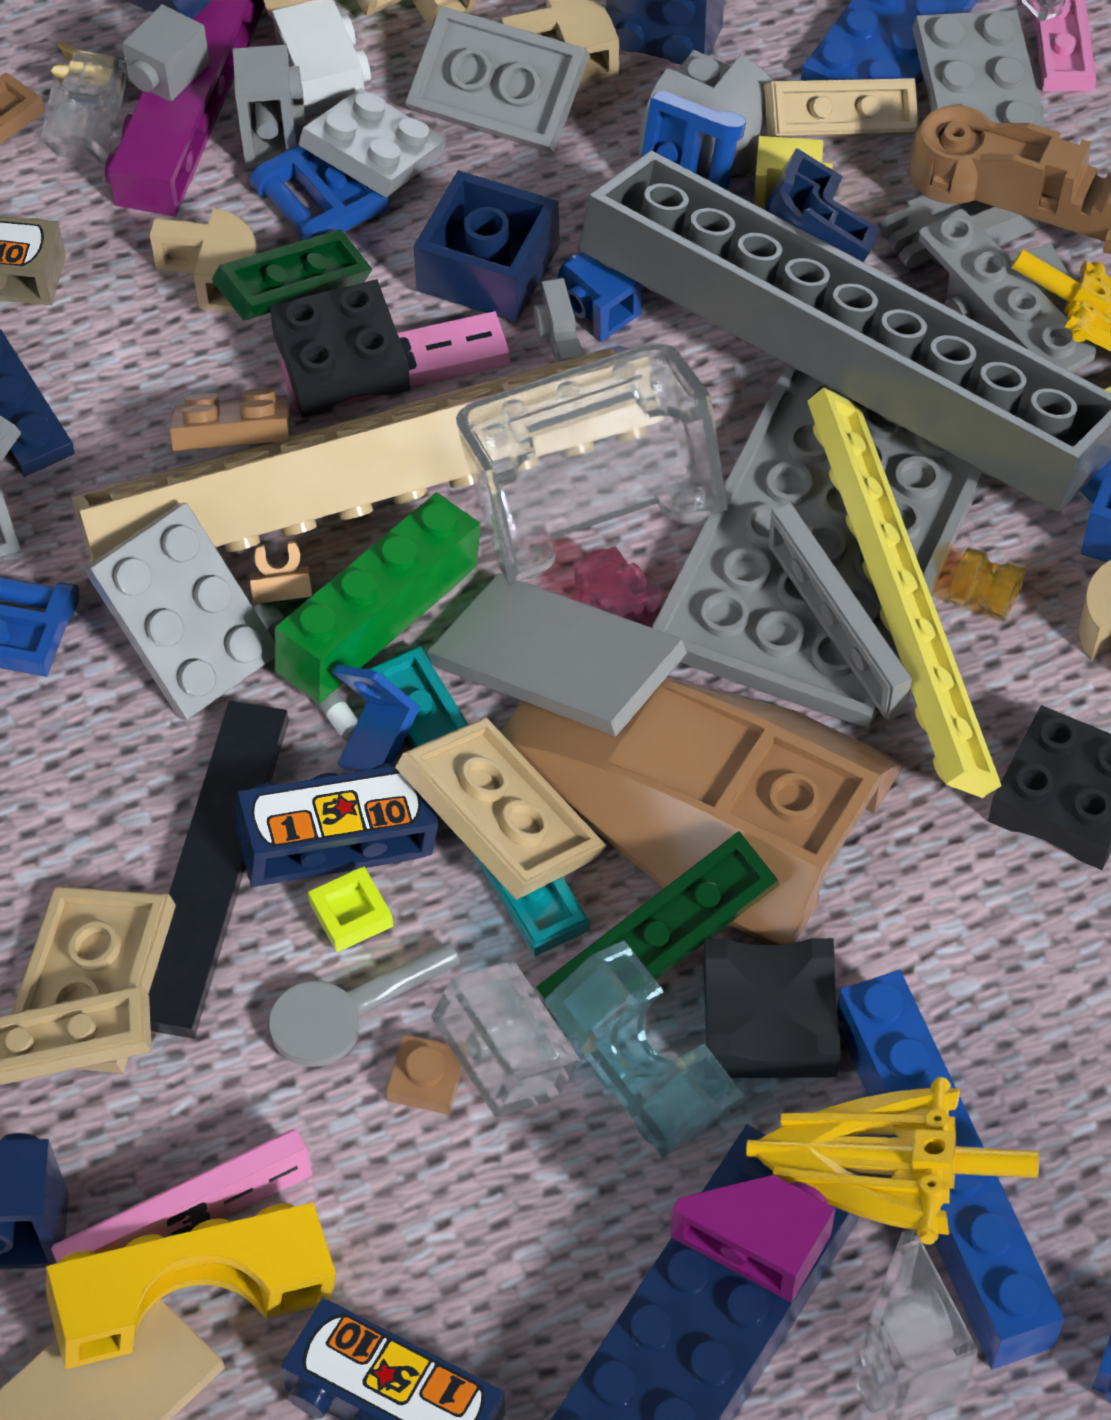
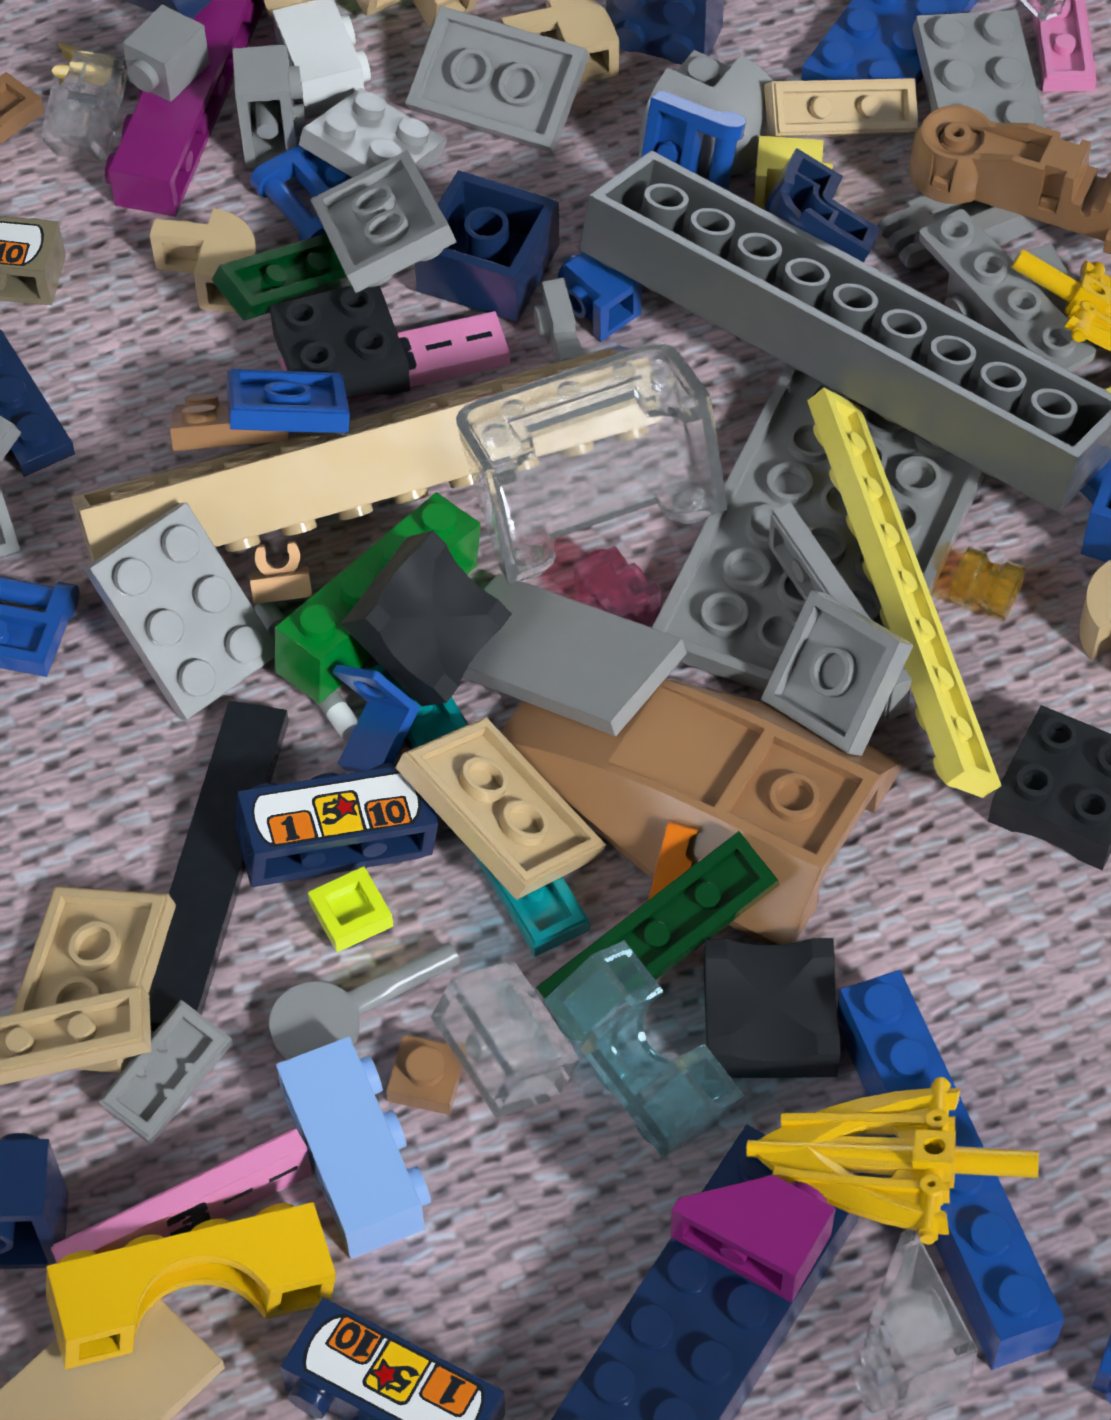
(162, 1081): none -> light grey plate
(287, 401): none -> blue tile
(353, 1146): none -> light blue brick
(383, 221): none -> light grey plate
(425, 619): none -> black brick
(673, 856): none -> orange piece
(837, 672): none -> light grey plate

